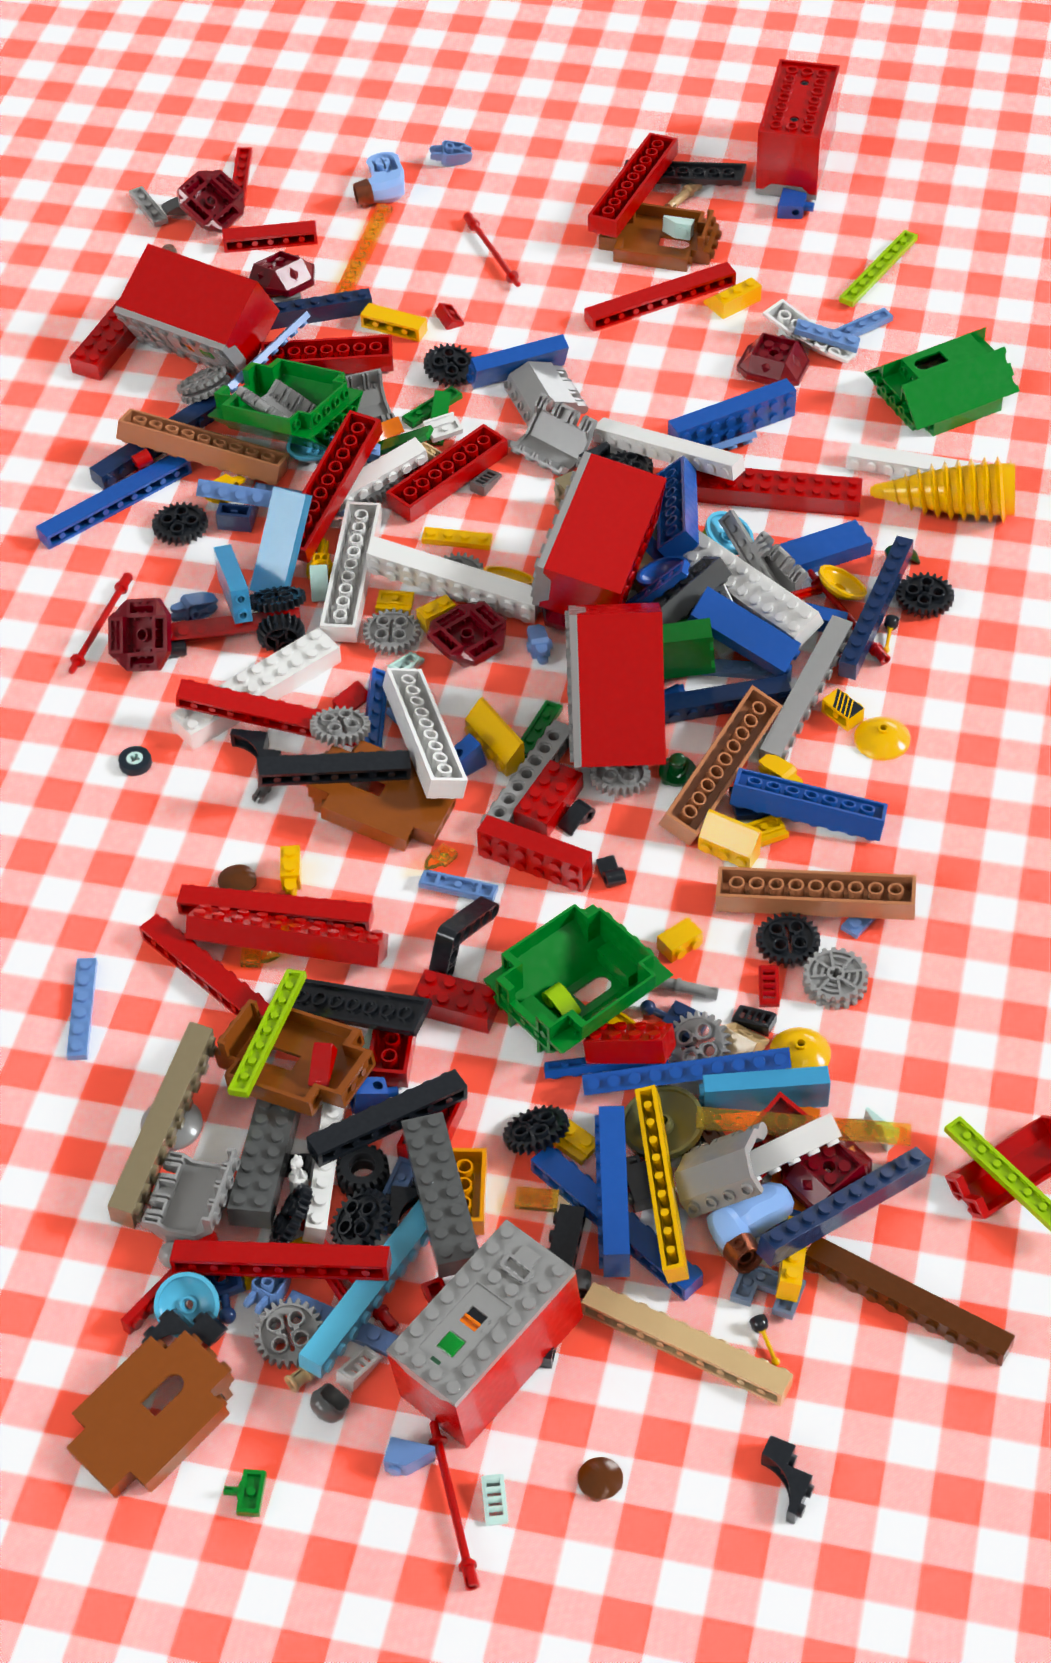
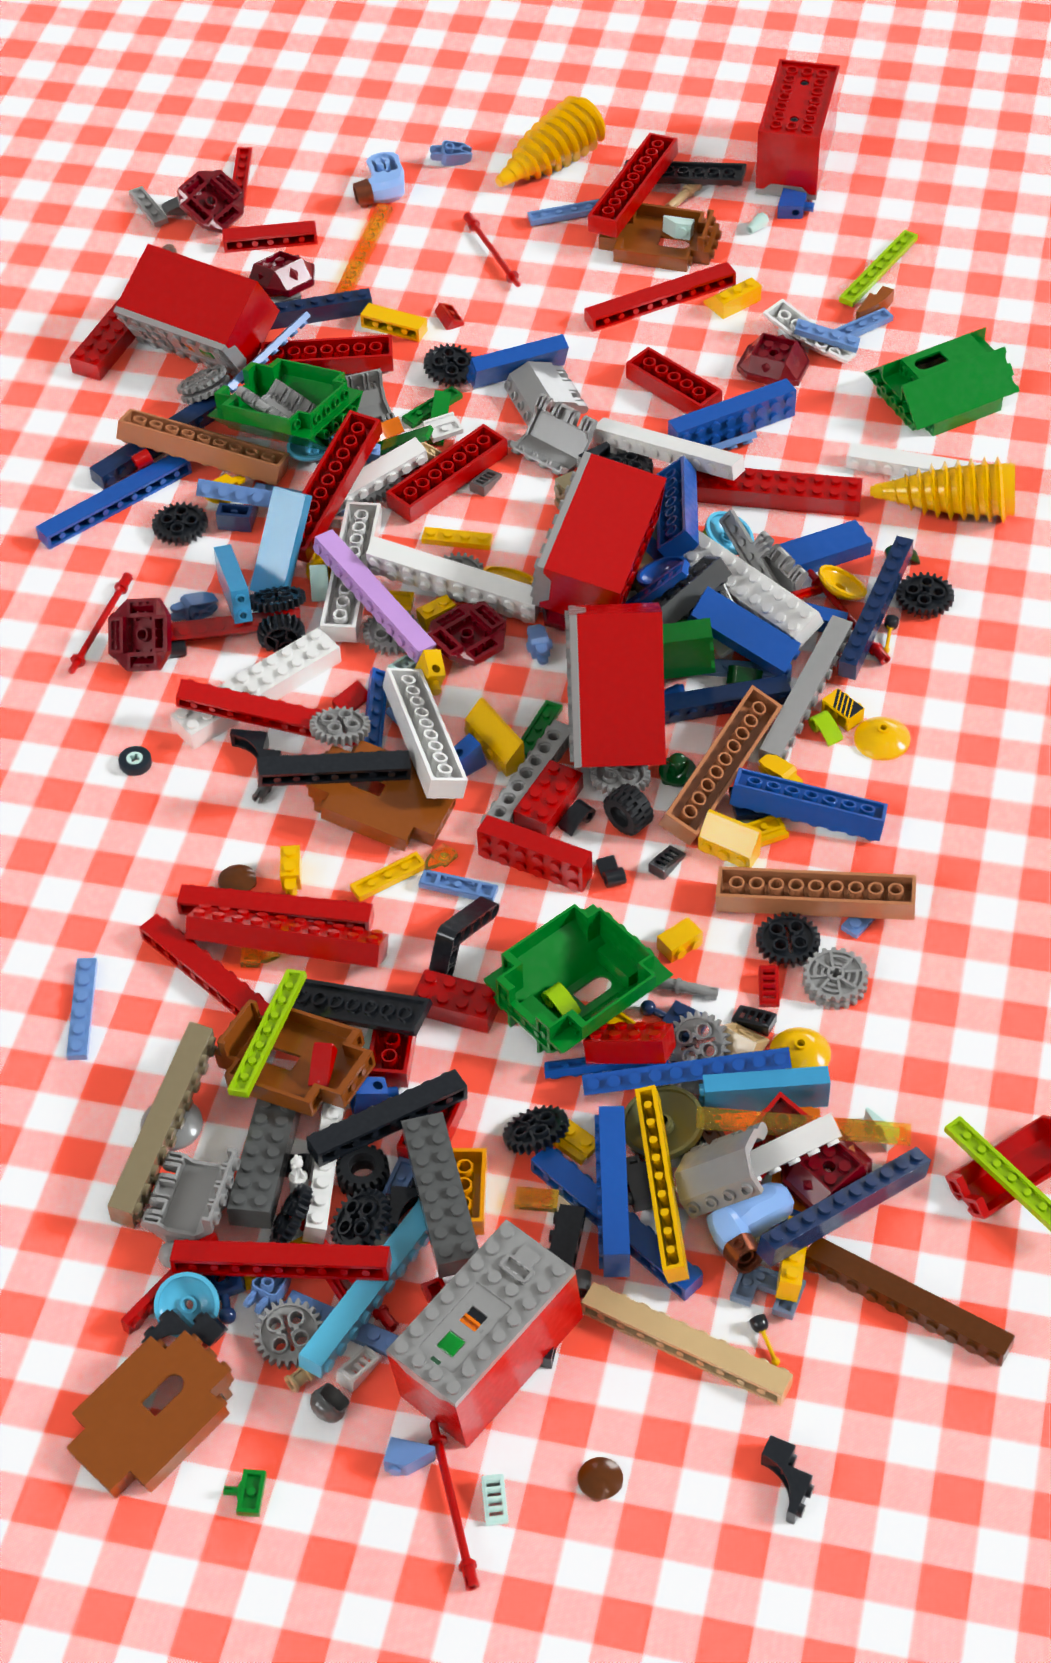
(373, 595): none -> lavender brick
(387, 876): none -> yellow plate
(433, 669): none -> yellow torso
(555, 141): none -> yellow cone
(560, 213): none -> medium blue plate
(628, 809): none -> black tyre
(663, 872): none -> black slope
(671, 381): none -> red brick
(741, 674): none -> dark green panel
(759, 221): none -> light aqua cone
(827, 726): none -> lime panel
(874, 302): none -> dark orange slope

